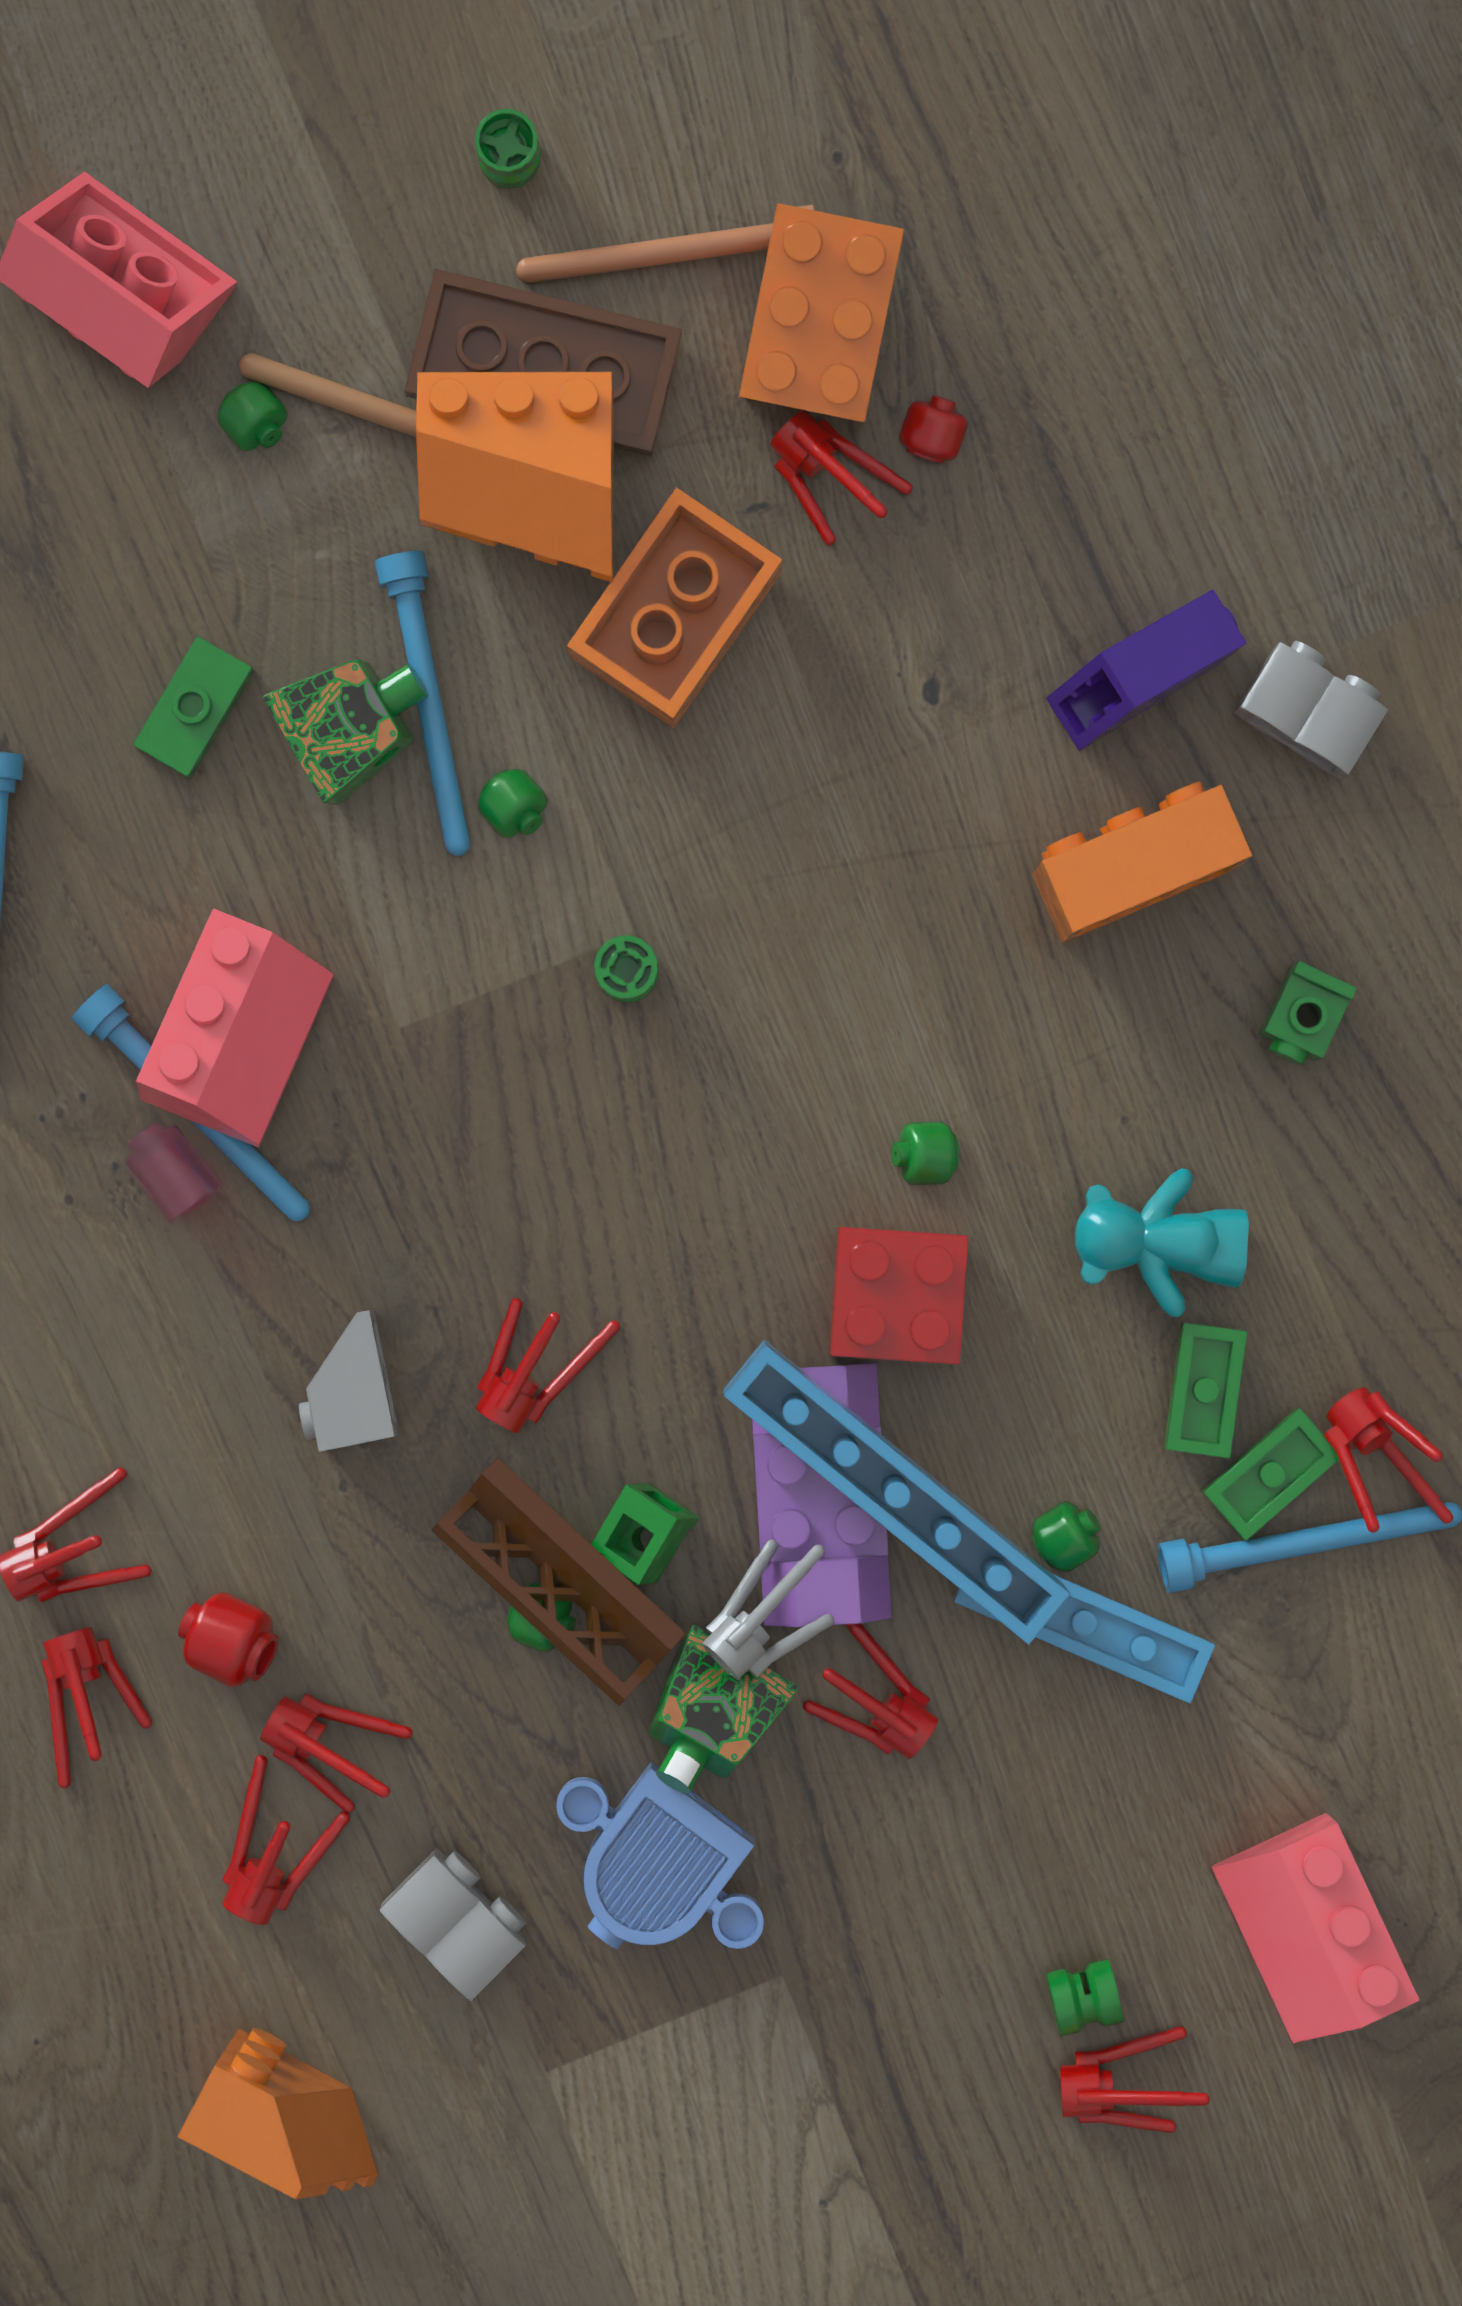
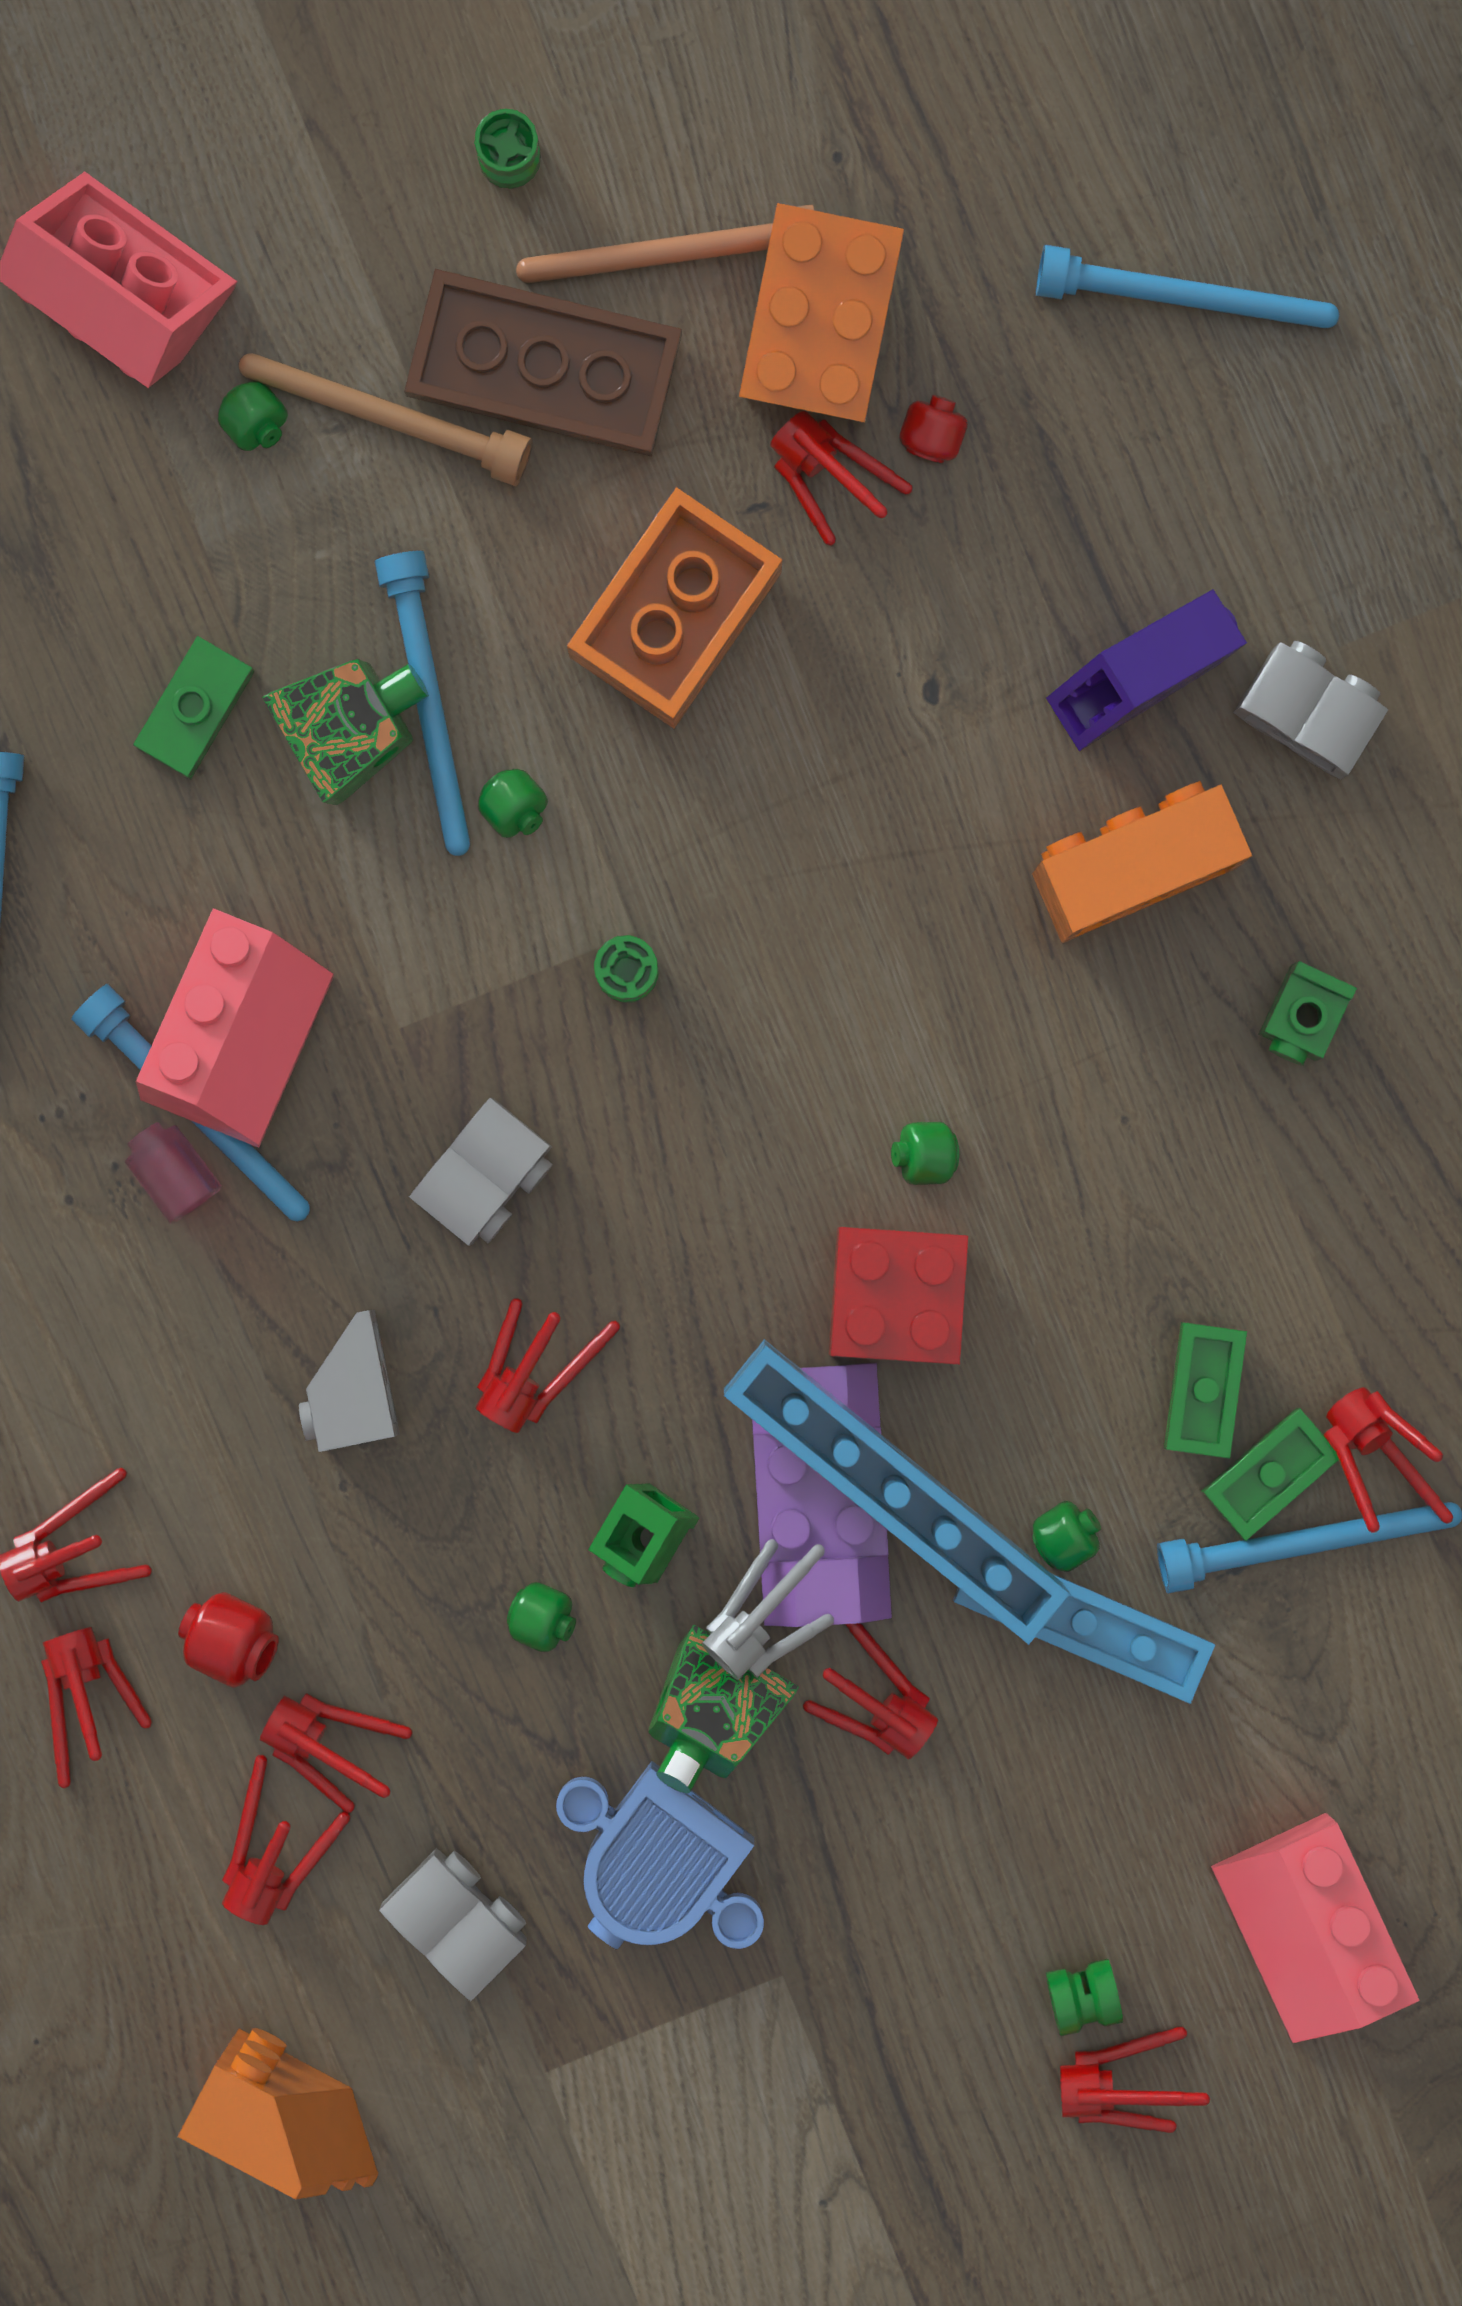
(482, 1173): none -> light grey brick
(520, 462): orange wedge -> none
(573, 1566): reddish brown fence -> none
(1064, 274): none -> dark azure piece
(1199, 1244): teal piece -> none

